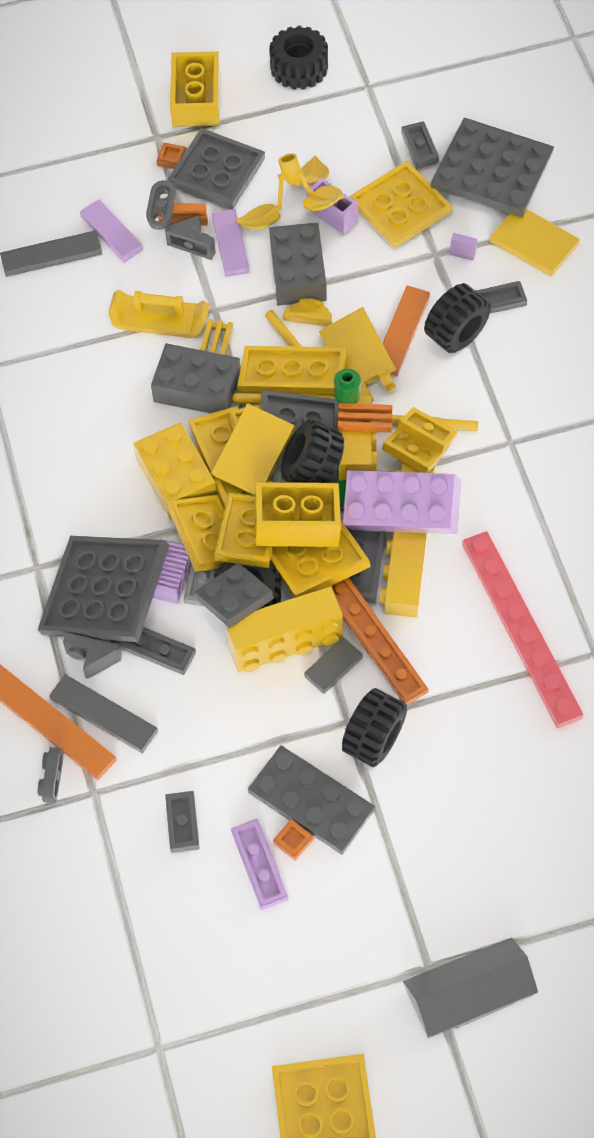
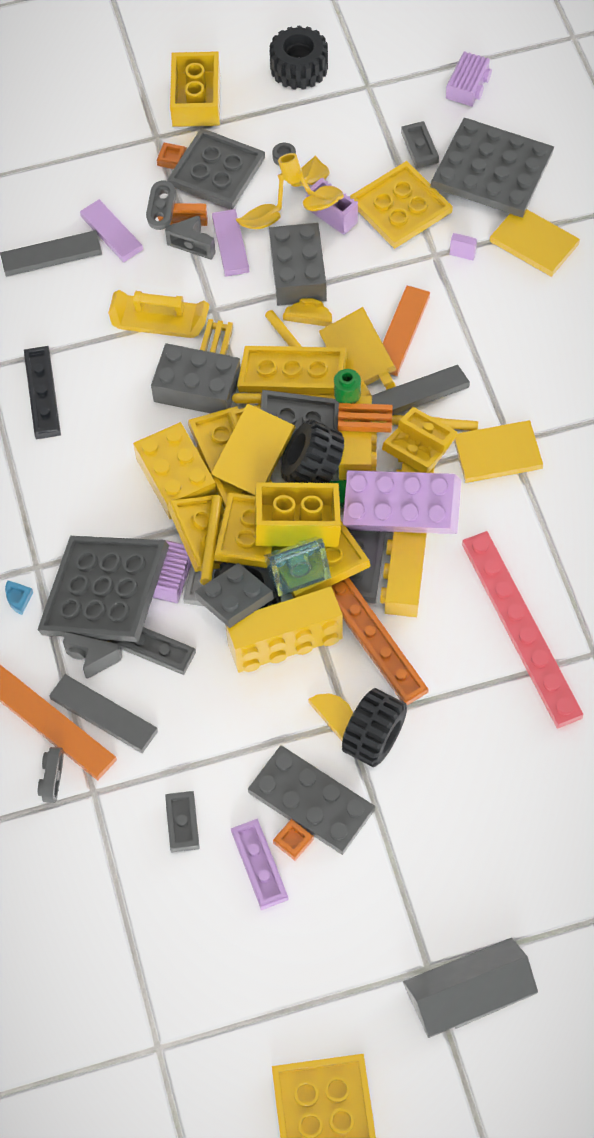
(18, 596): none -> dark azure tile
(42, 392): none -> black tile
(211, 539): none -> yellow bar
(282, 149): none -> dark grey tile
(298, 566): none -> clear light blue slope
(333, 665): dark grey tile -> none
(333, 711): none -> yellow tile
(423, 389): none -> dark grey tile
(457, 318): black tyre -> none
(468, 79): none -> lavender brick
(498, 451): none -> yellow tile
(504, 296): dark grey tile -> none

